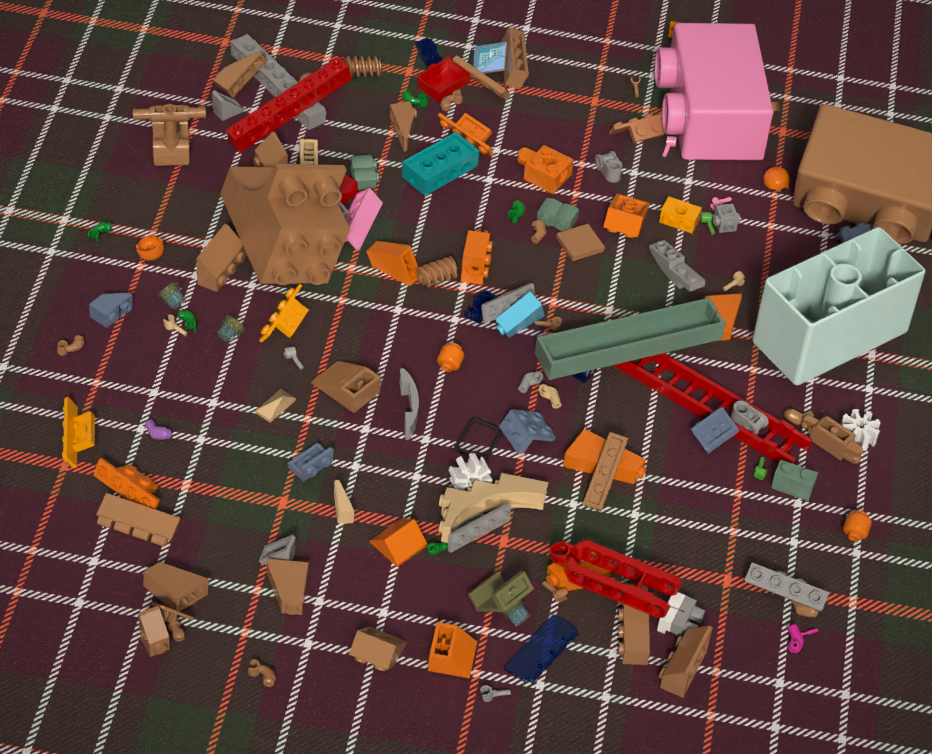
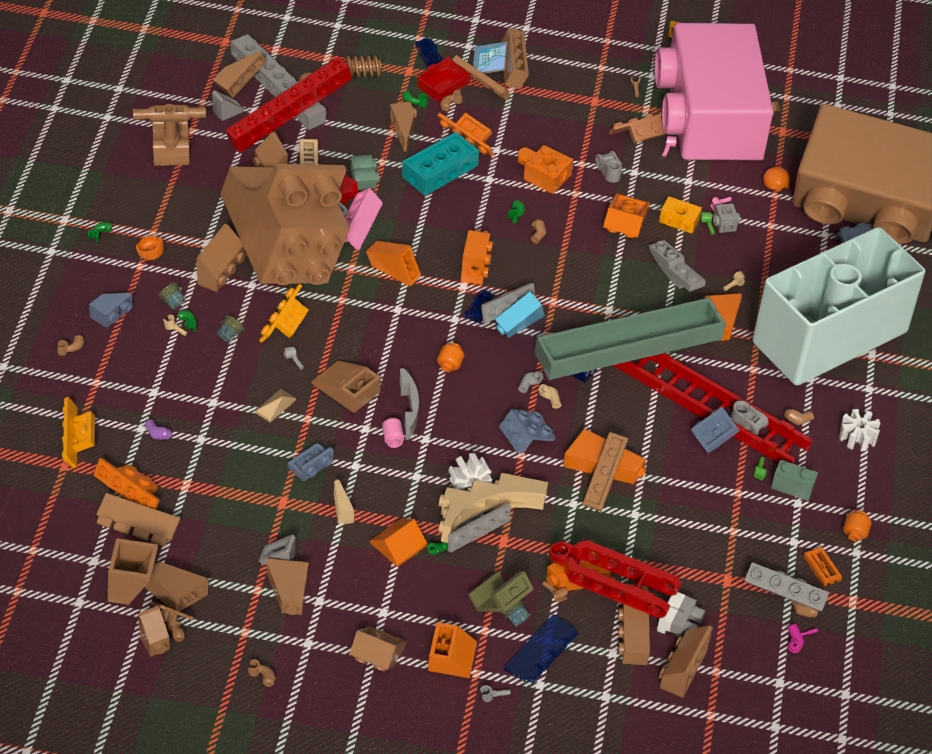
(130, 569): none -> medium nougat slope
(393, 432): none -> bright pink brick
(437, 270): medium nougat piece -> none
(456, 447): black piece -> none
(554, 325): medium nougat hand -> none
(558, 214): sand green brick -> none
(580, 242): medium nougat tile -> none
(819, 567): none -> orange tile
(833, 438): medium nougat hinge -> none

